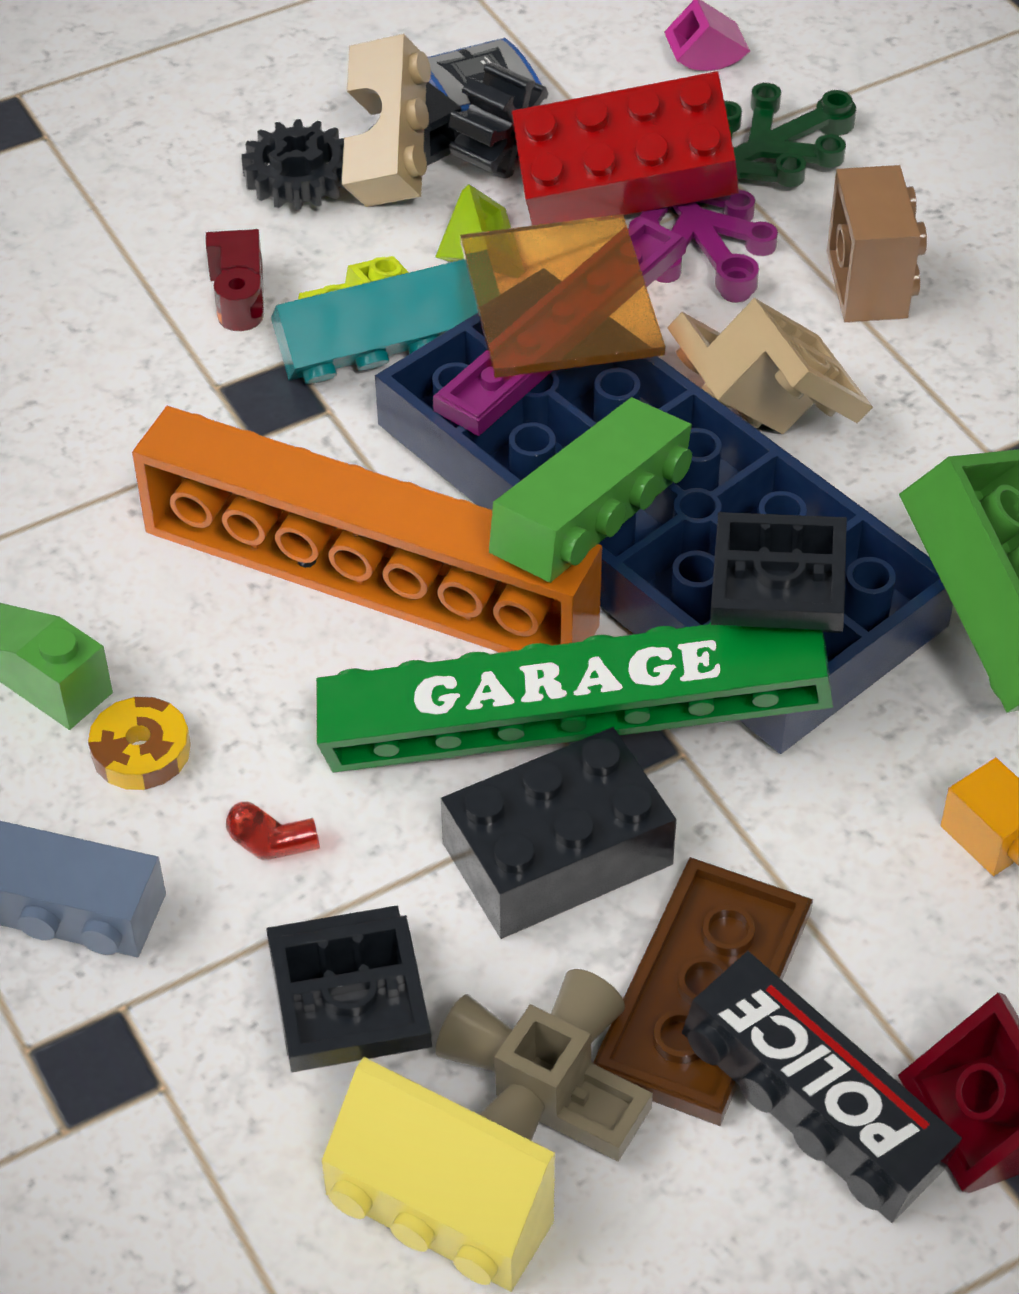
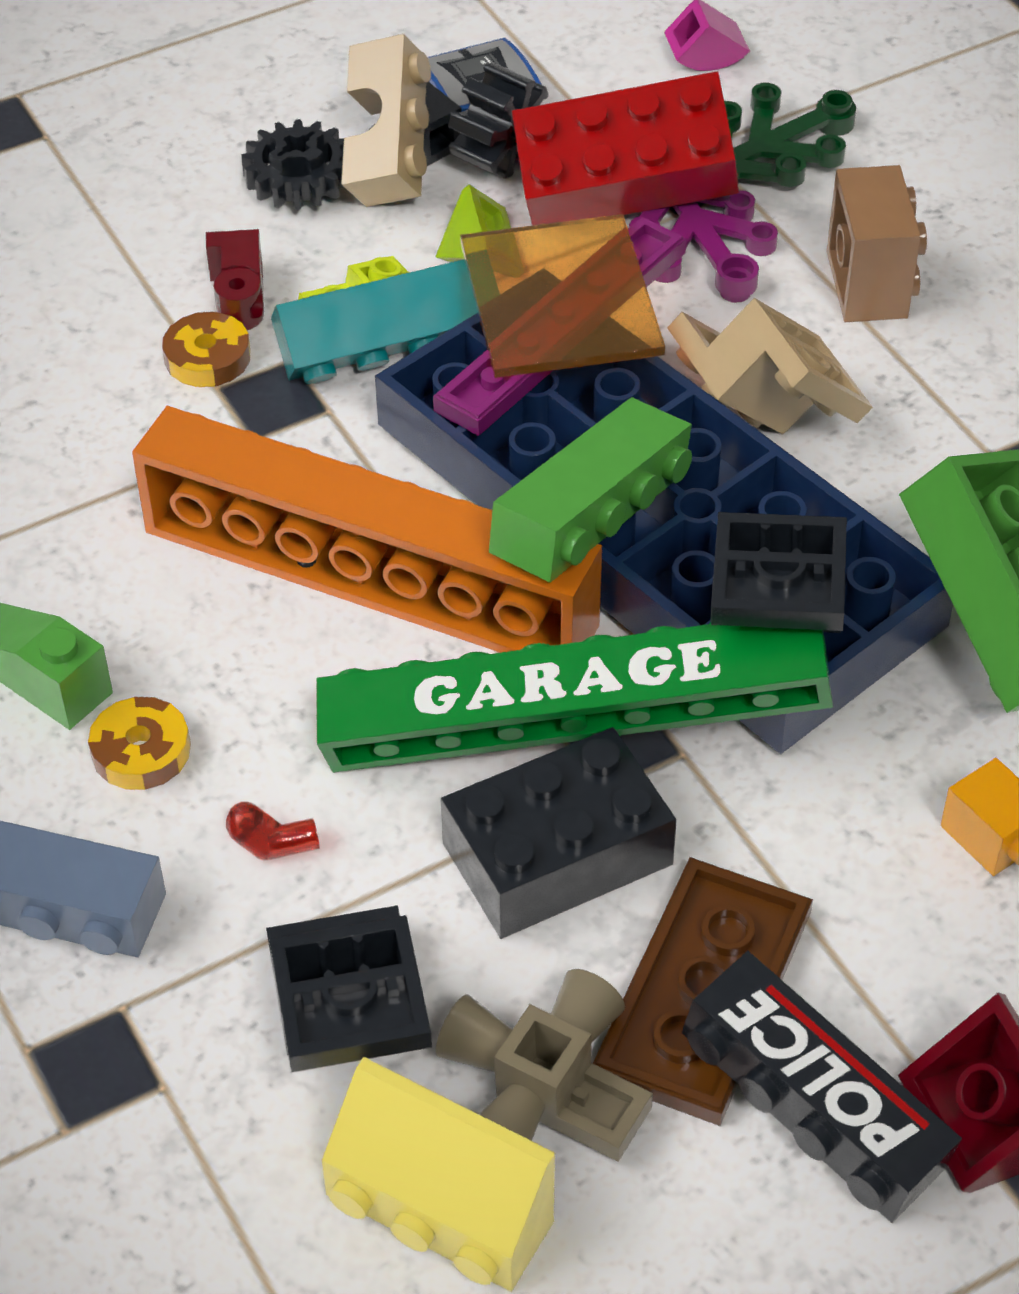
(206, 349): none -> piece

